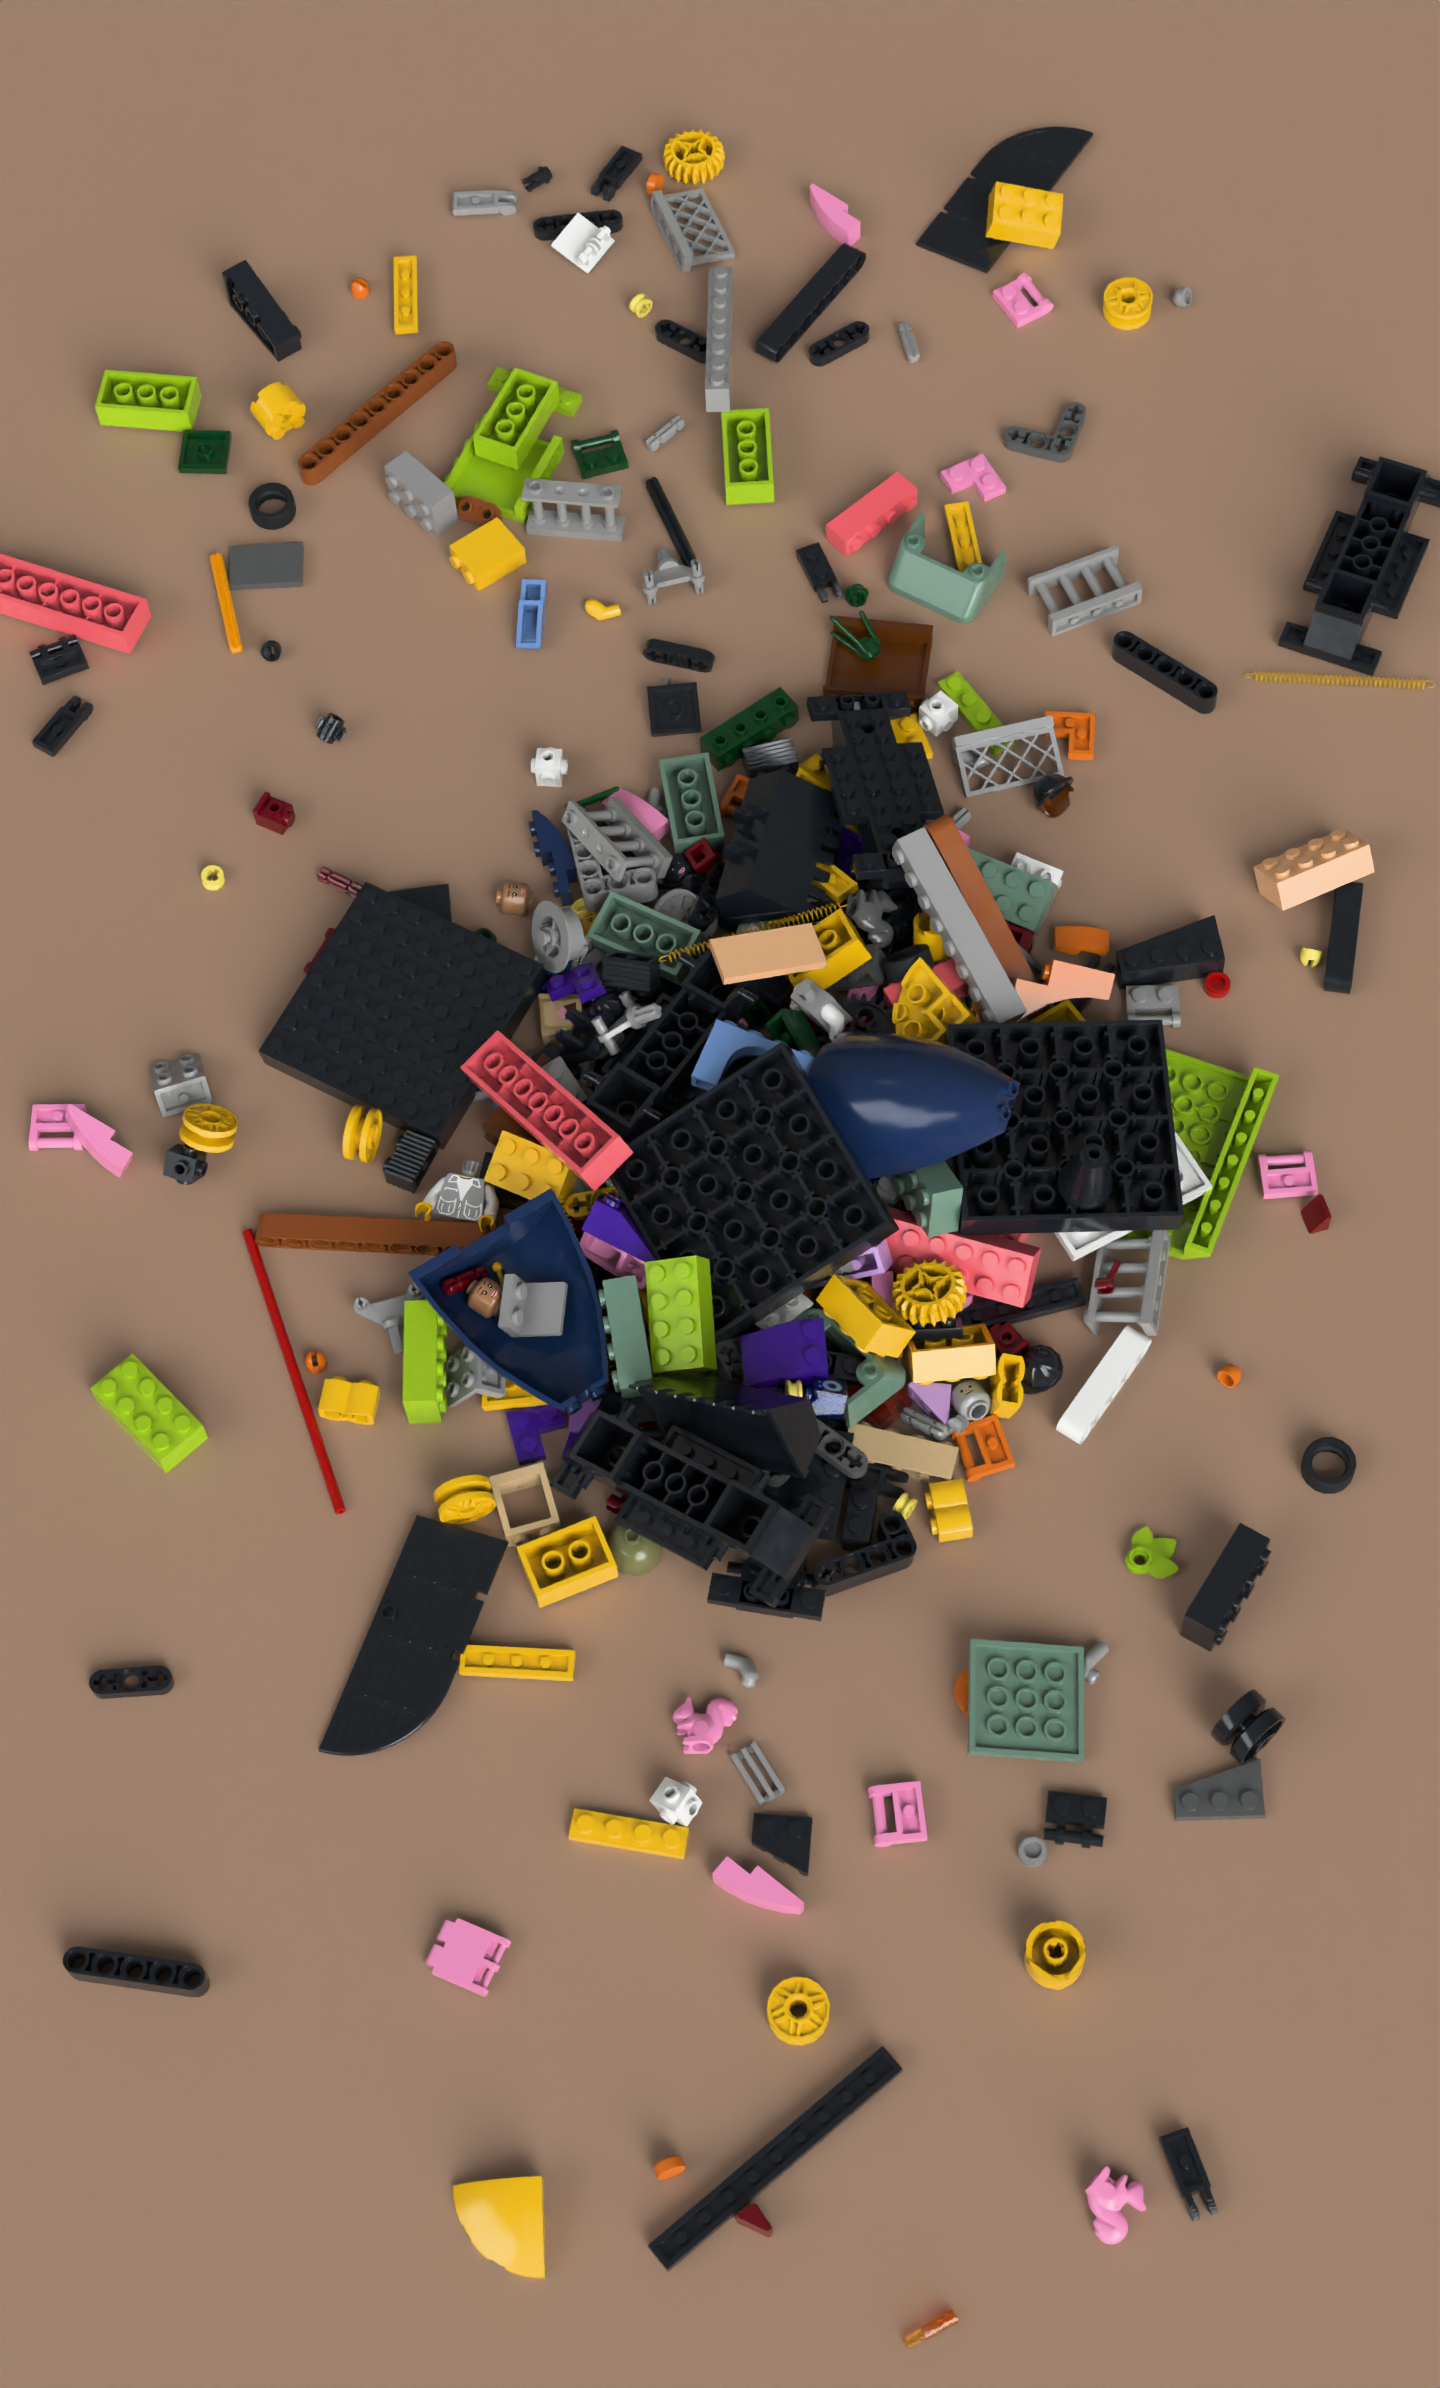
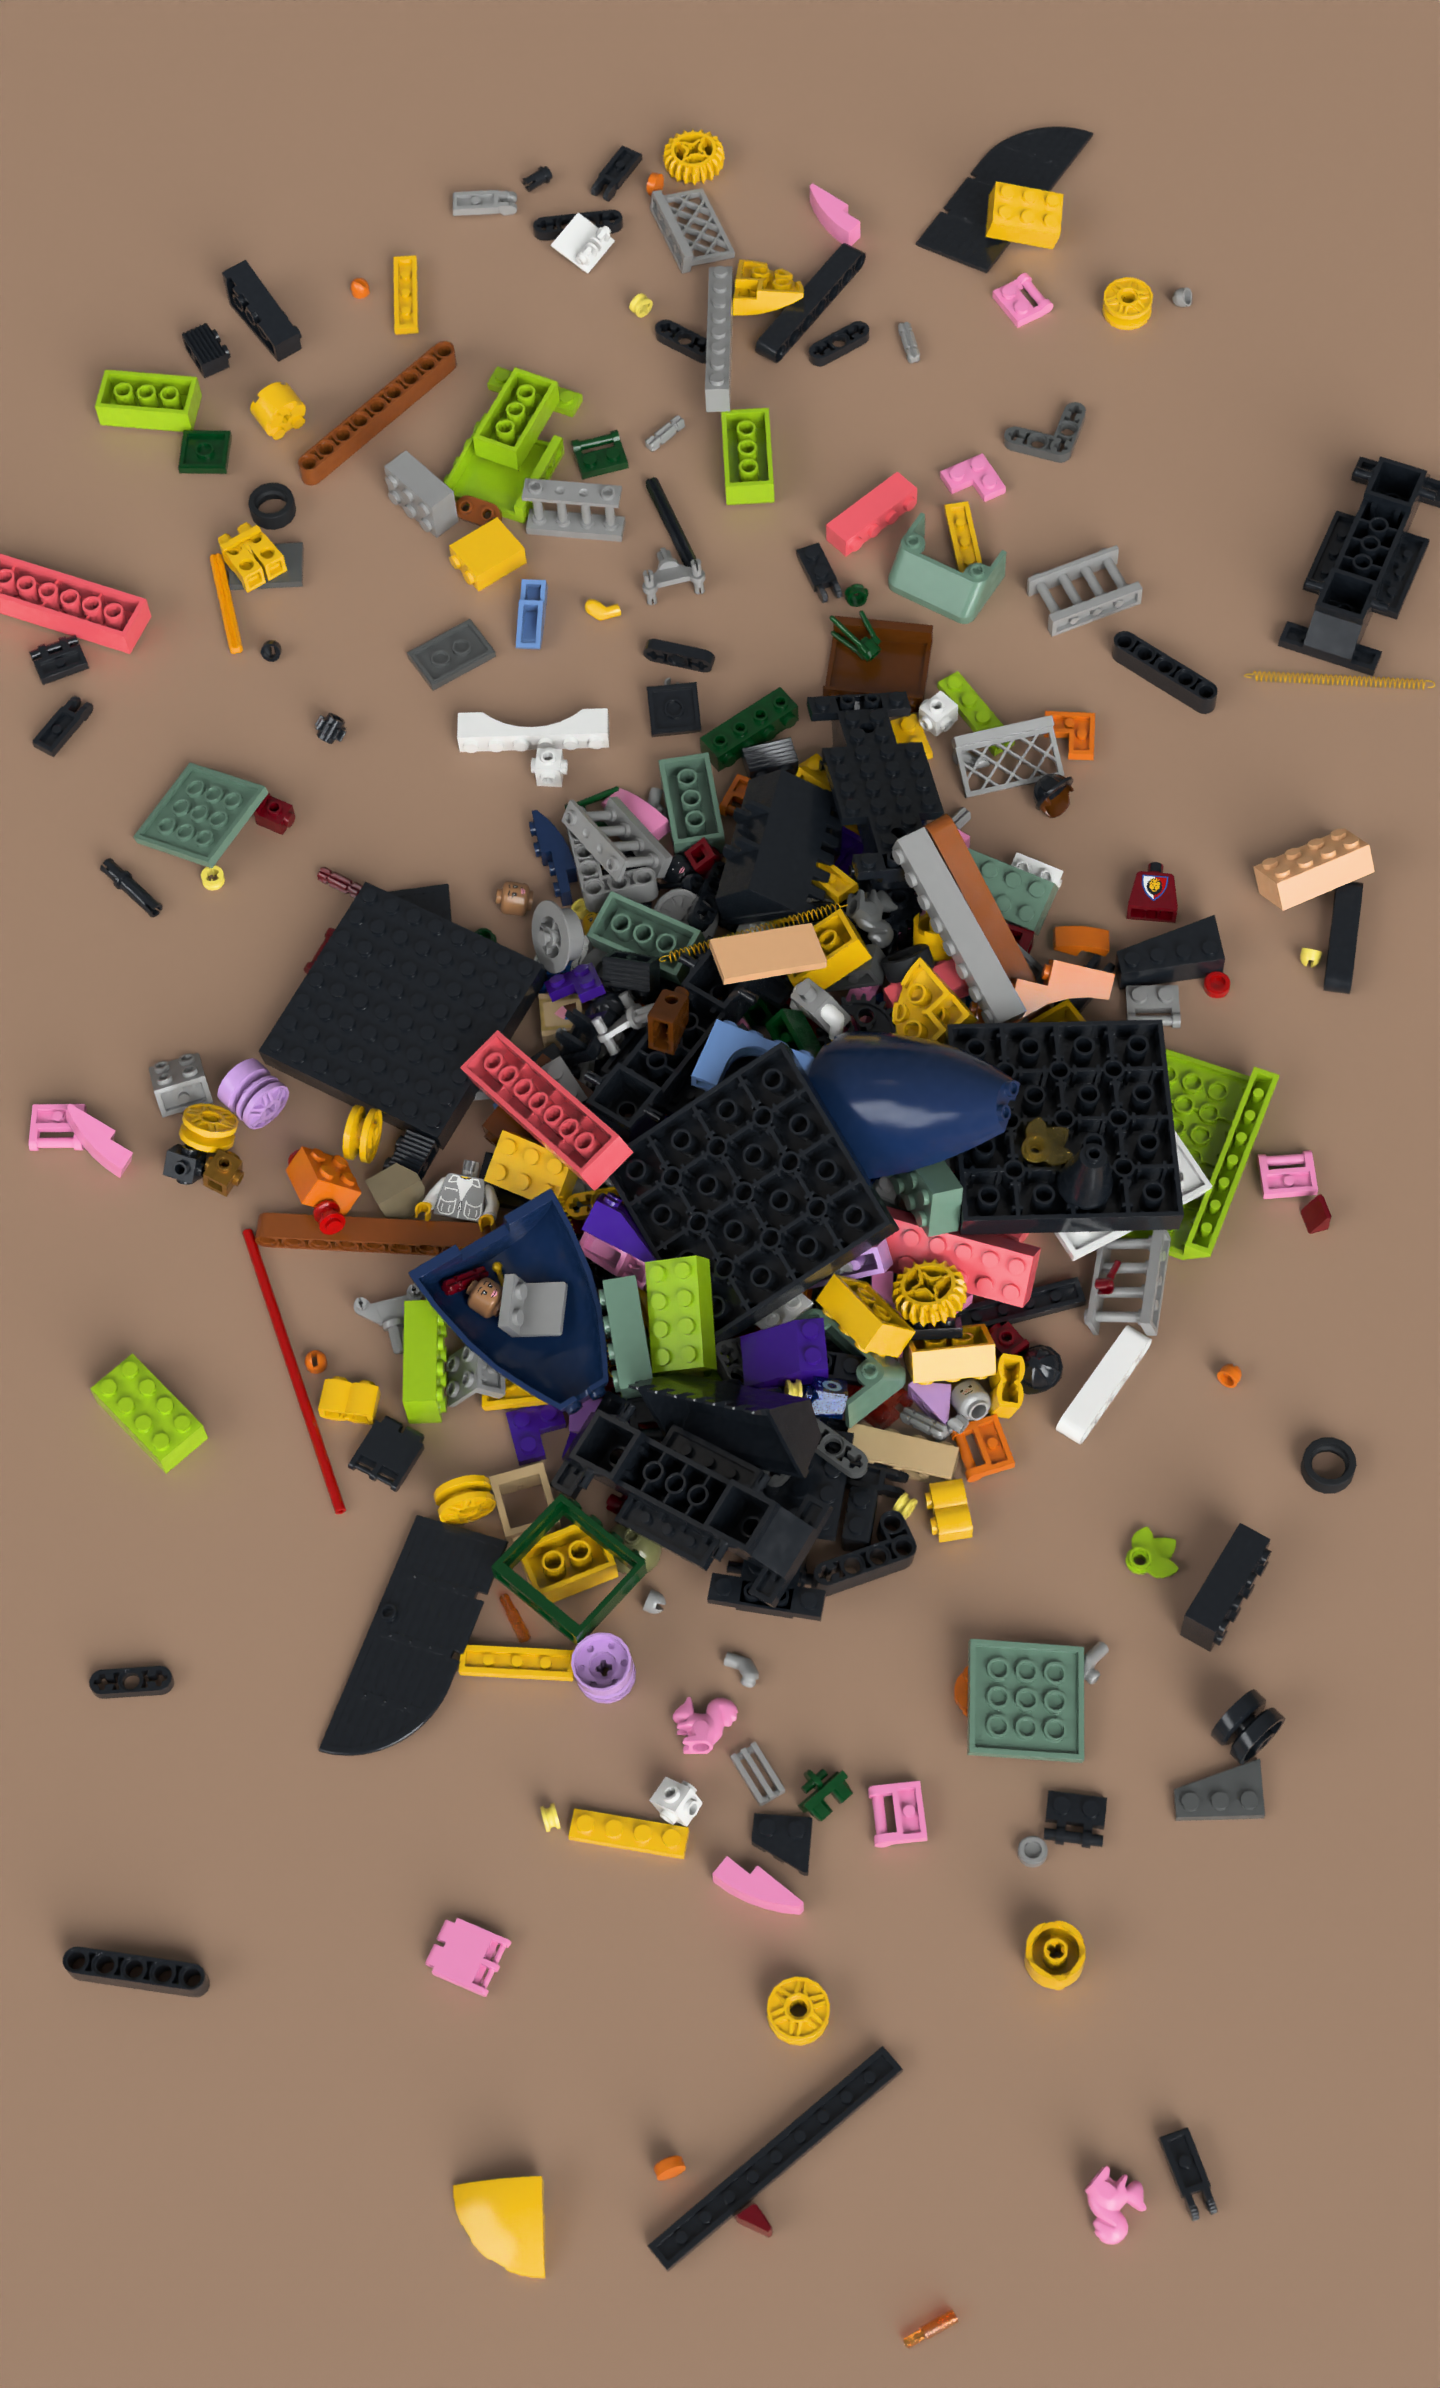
(124, 881): none -> black pin
(201, 815): none -> sand green plate
(206, 350): none -> black brick
(223, 1172): none -> pearl gold brick
(252, 556): none -> yellow hips
(253, 1093): none -> lavender wheel
(325, 1184): none -> orange brick
(388, 1452): none -> black plate
(396, 1191): none -> dark tan slope
(451, 654): none -> dark grey tile
(515, 1619): none -> clear orange pin
(539, 1603): none -> dark green window
(550, 1817): none -> light yellow bush
(583, 730): none -> white arch
(599, 1652): none -> lavender wheel
(651, 1603): none -> light grey hinge
(669, 1009): none -> reddish brown torso
(762, 289): none -> yellow brick
(835, 1785): none -> dark green hips
(1048, 1141): none -> clear yellow plate
(1153, 896): none -> dark red torso

